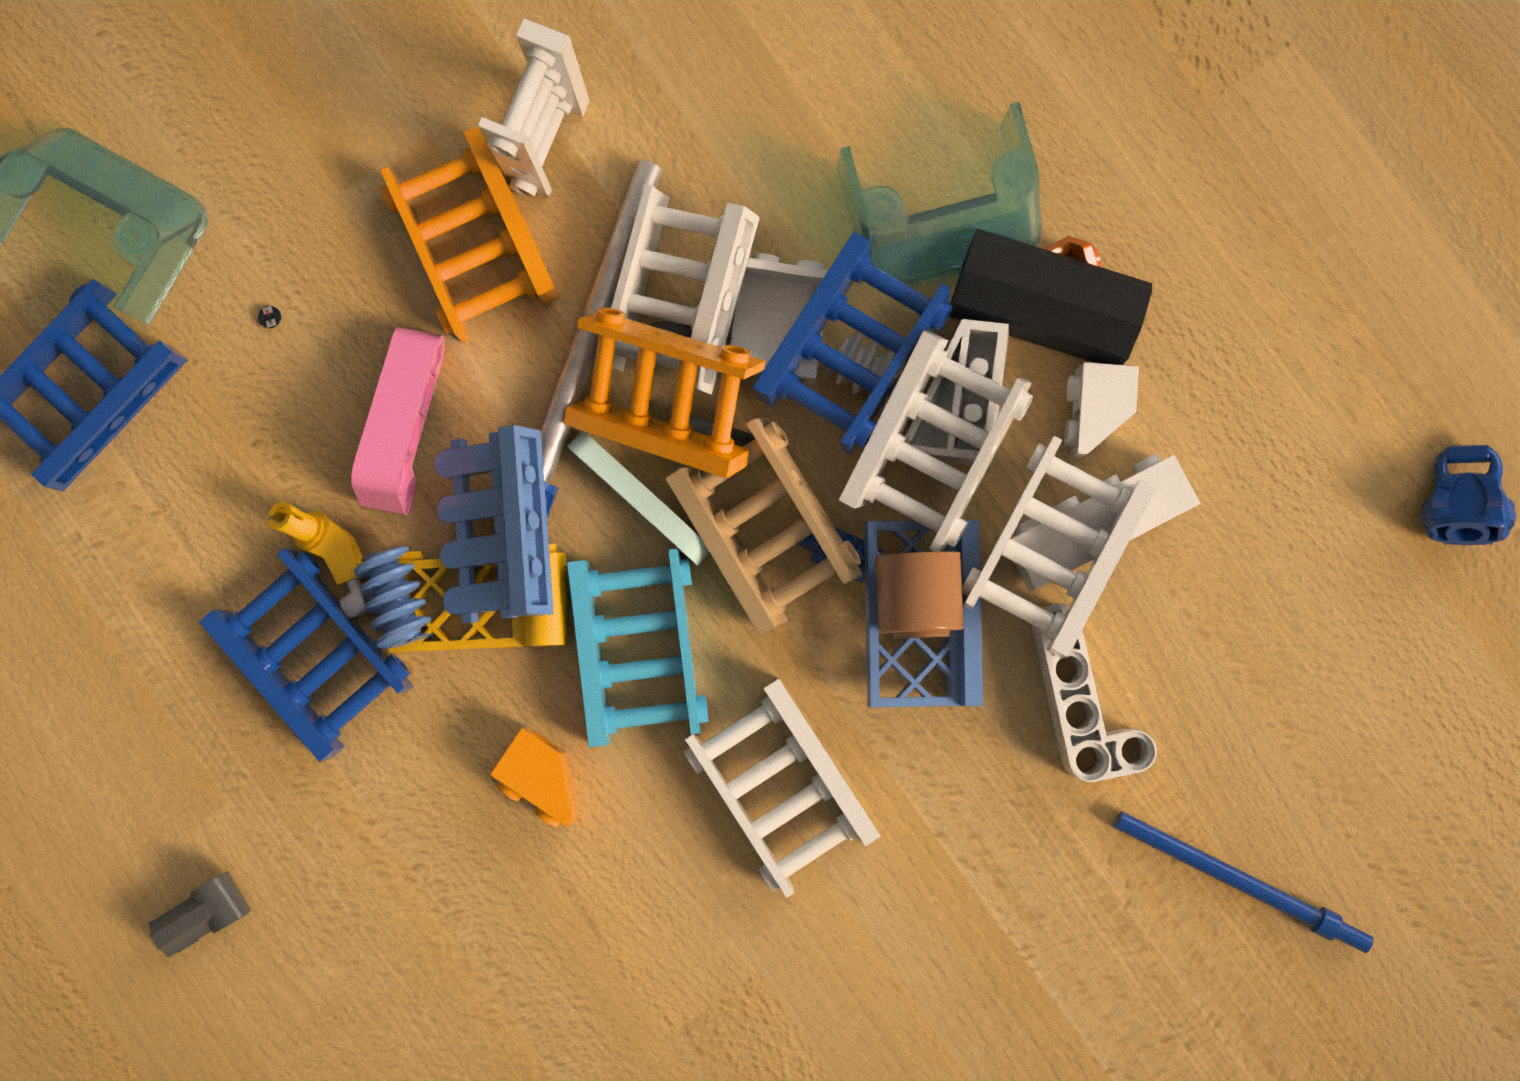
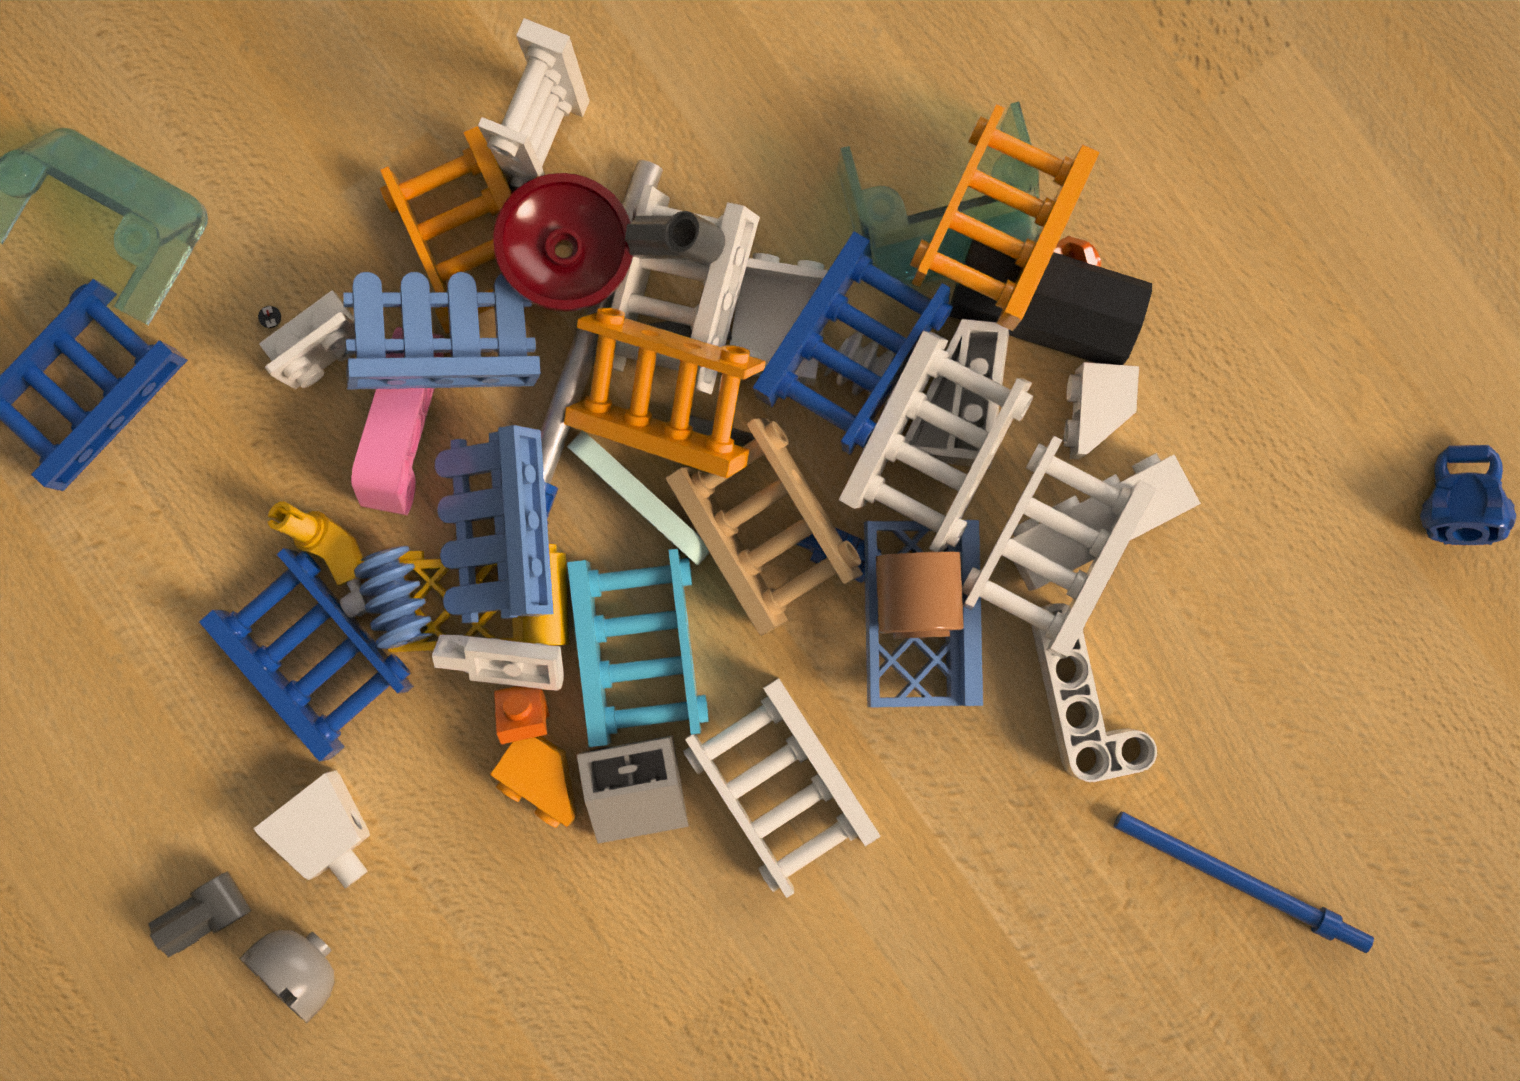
(293, 969): none -> light grey cylinder
(310, 342): none -> white bracket
(319, 831): none -> white torso
(419, 365): none -> medium blue fence
(501, 661): none -> white hinge
(520, 713): none -> orange bracket
(555, 213): none -> dark red dish
(633, 789): none -> light grey slope
(675, 237): none -> dark grey piece
(1049, 214): none -> light orange fence

